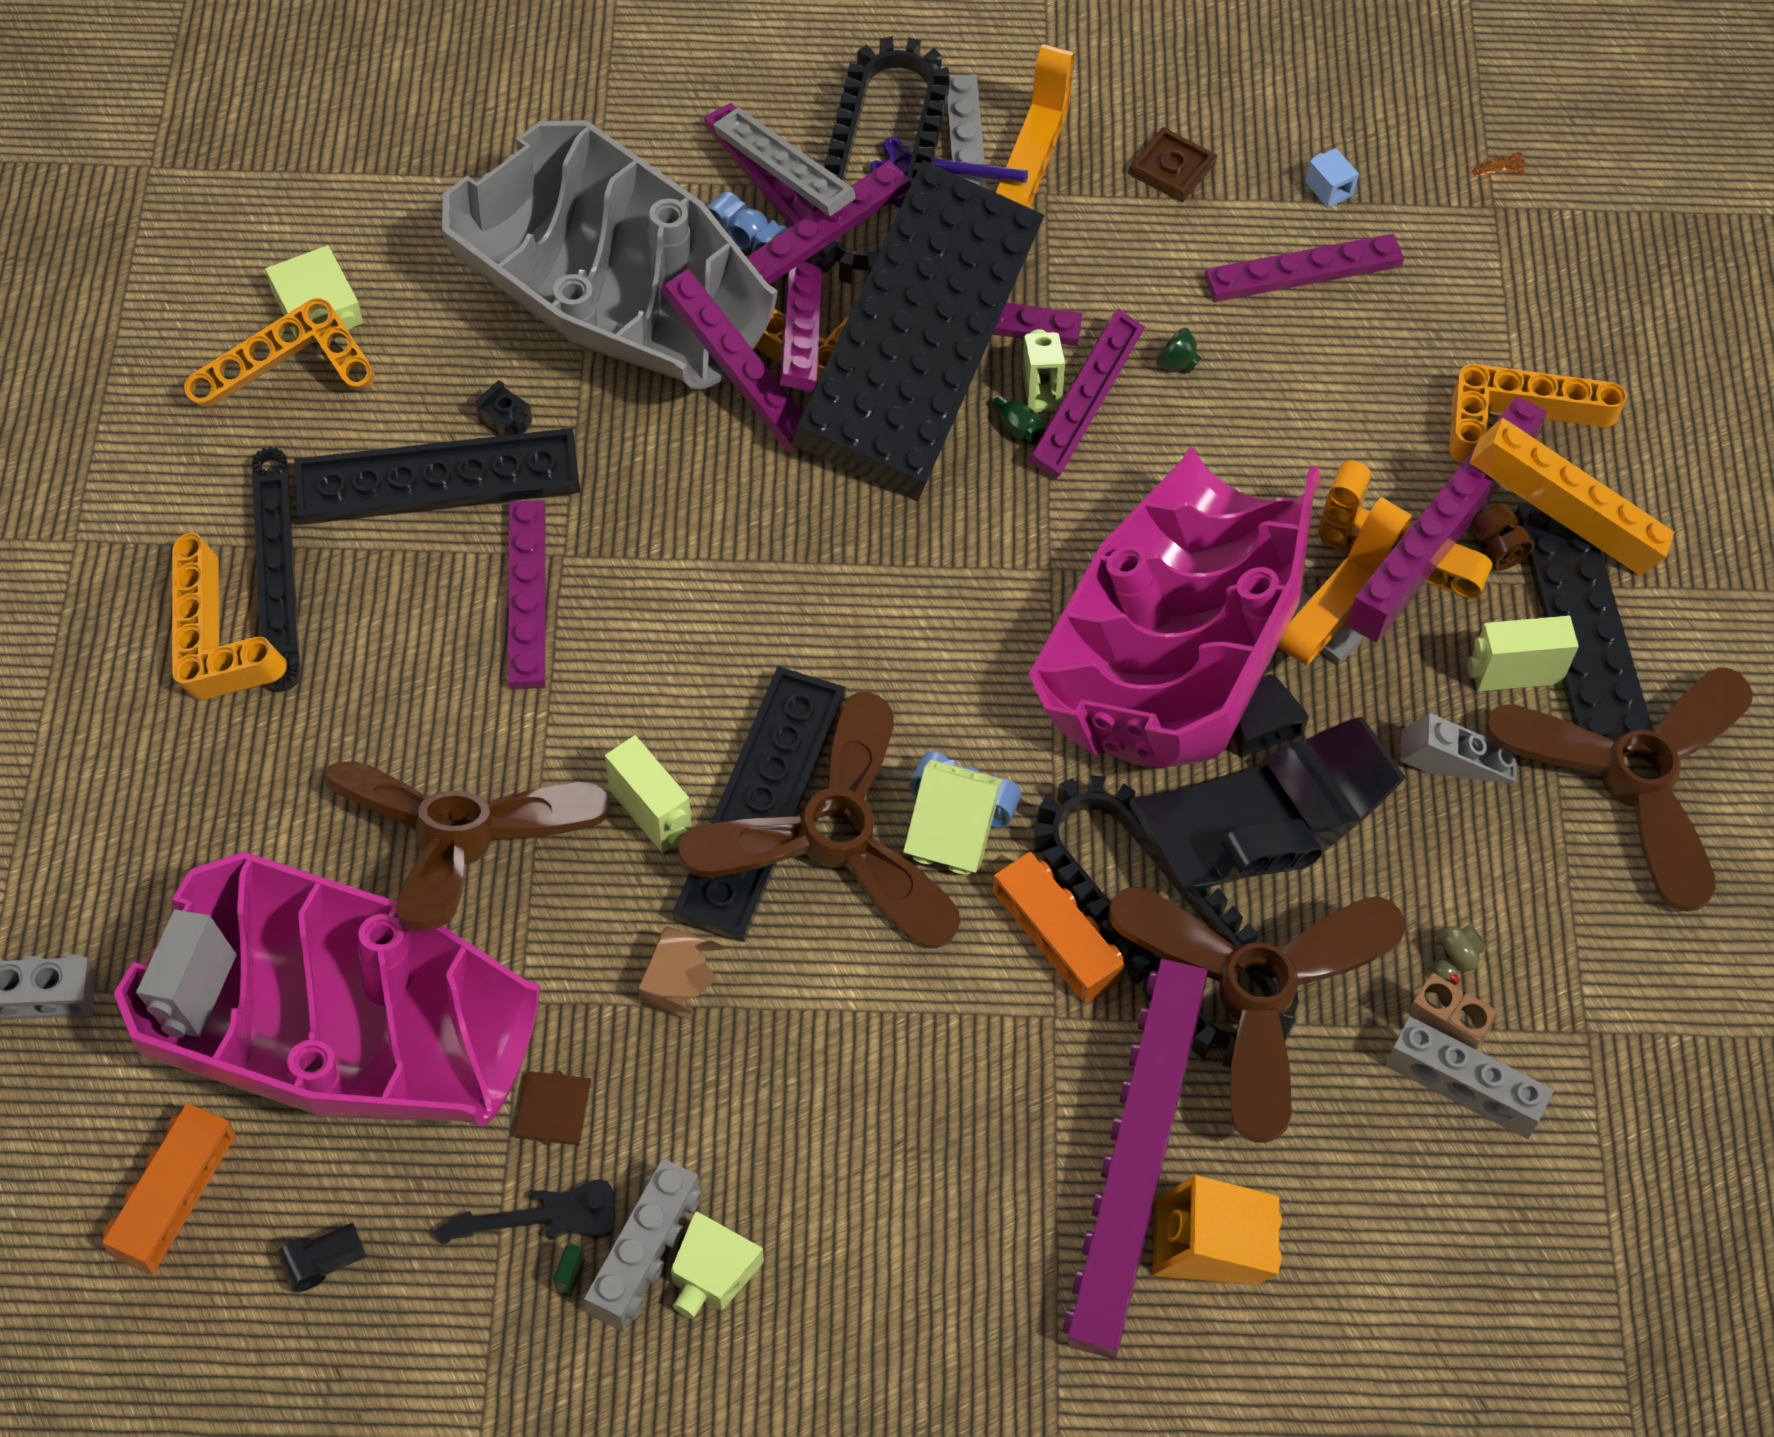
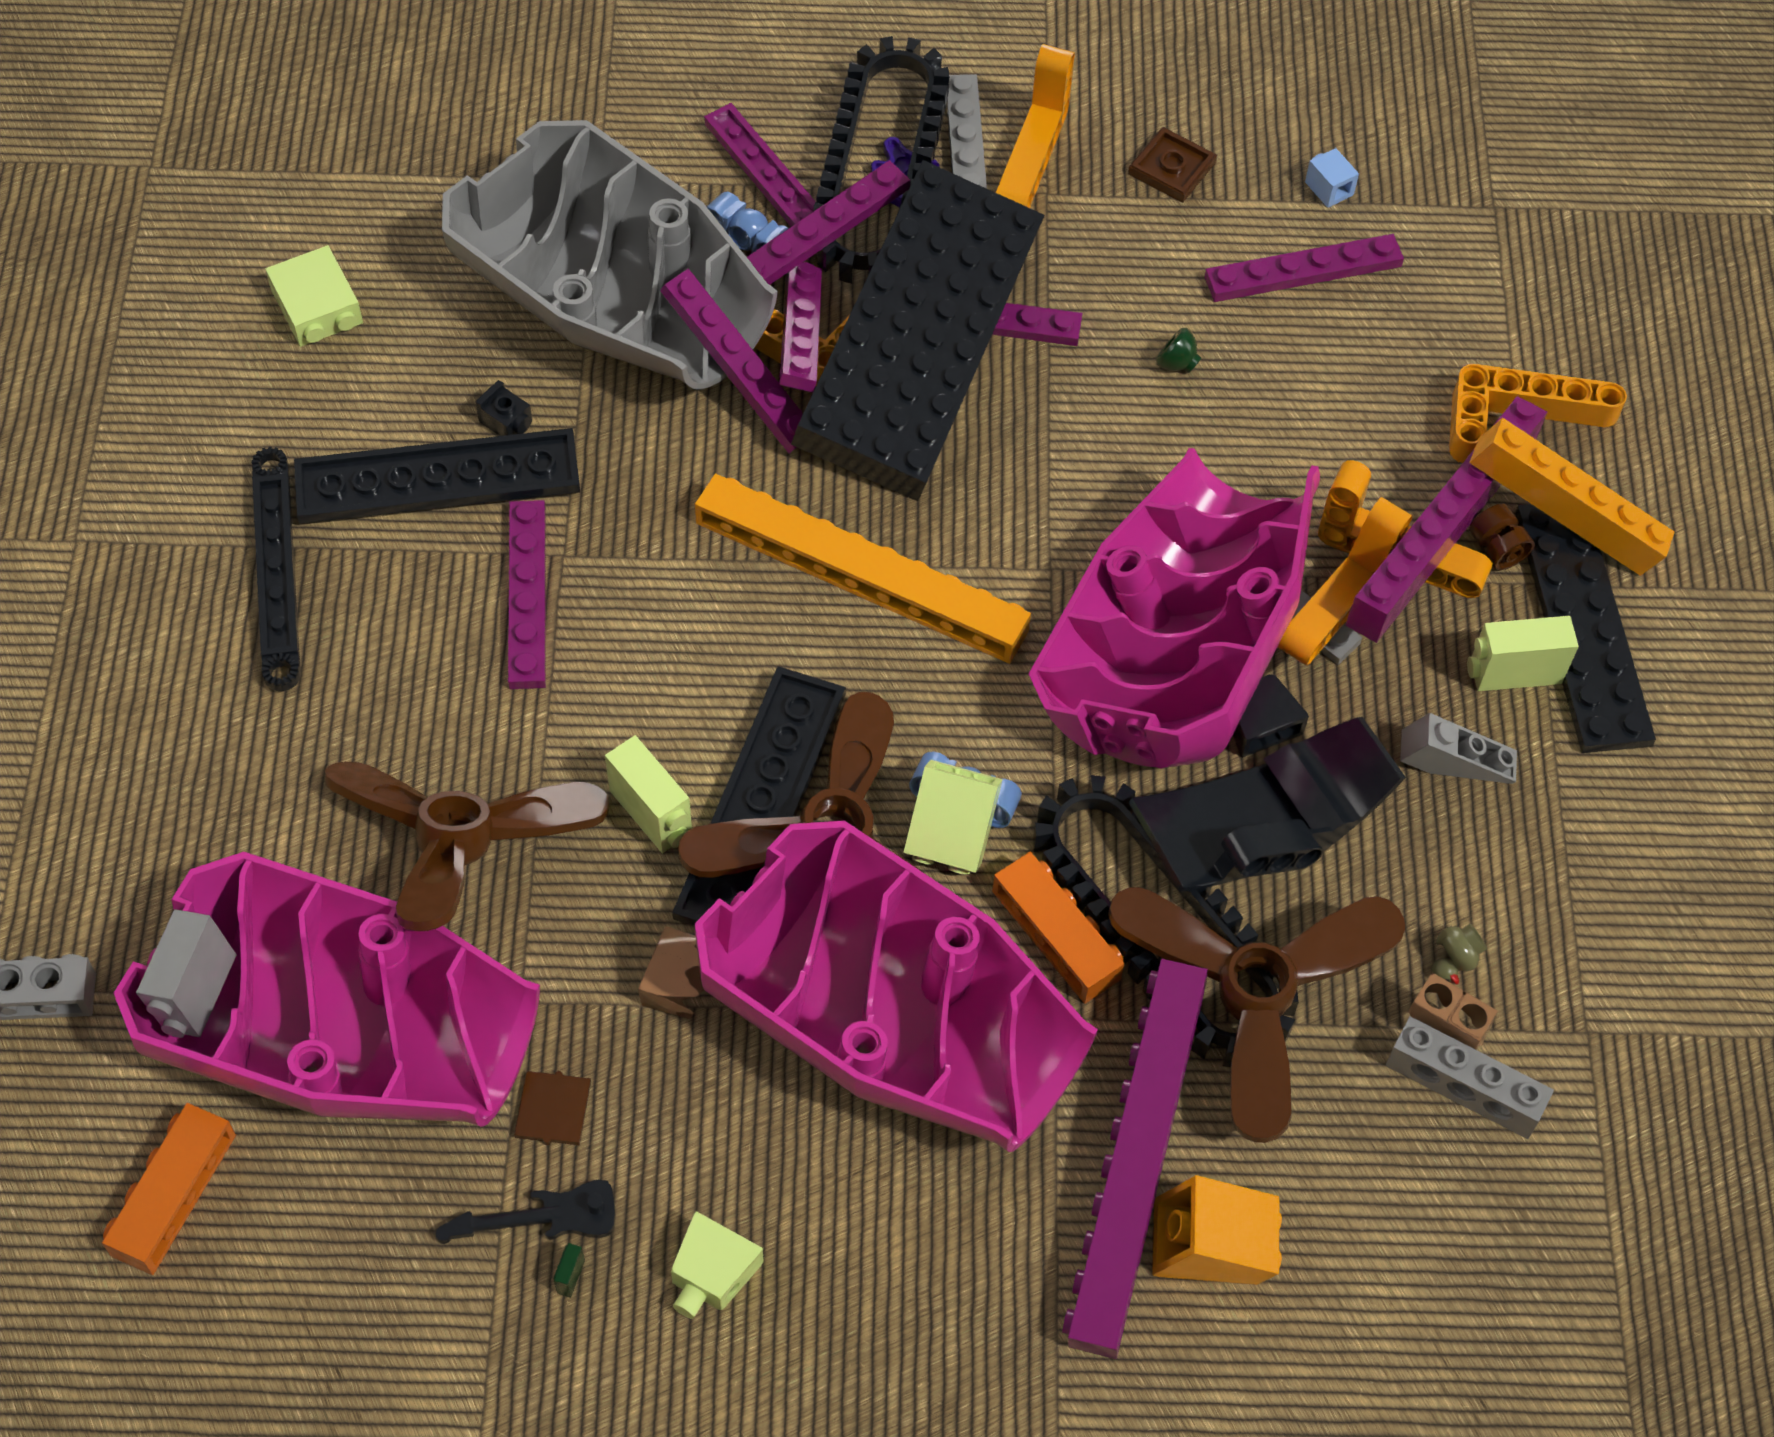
(197, 658): light orange beam -> none
(279, 352): light orange beam -> none
(309, 1260): black piece -> none
(643, 1244): light grey brick -> none
(784, 161): light grey plate -> none
(863, 568): none -> light orange brick
(892, 986): none -> dark pink cylinder
(982, 170): dark purple bar -> none
(1019, 419): dark green plant -> none
(1043, 356): yellowish green torso -> none
(1086, 394): magenta plate -> none
(1496, 164): clear orange piece -> none
(1665, 832): reddish brown piece -> none

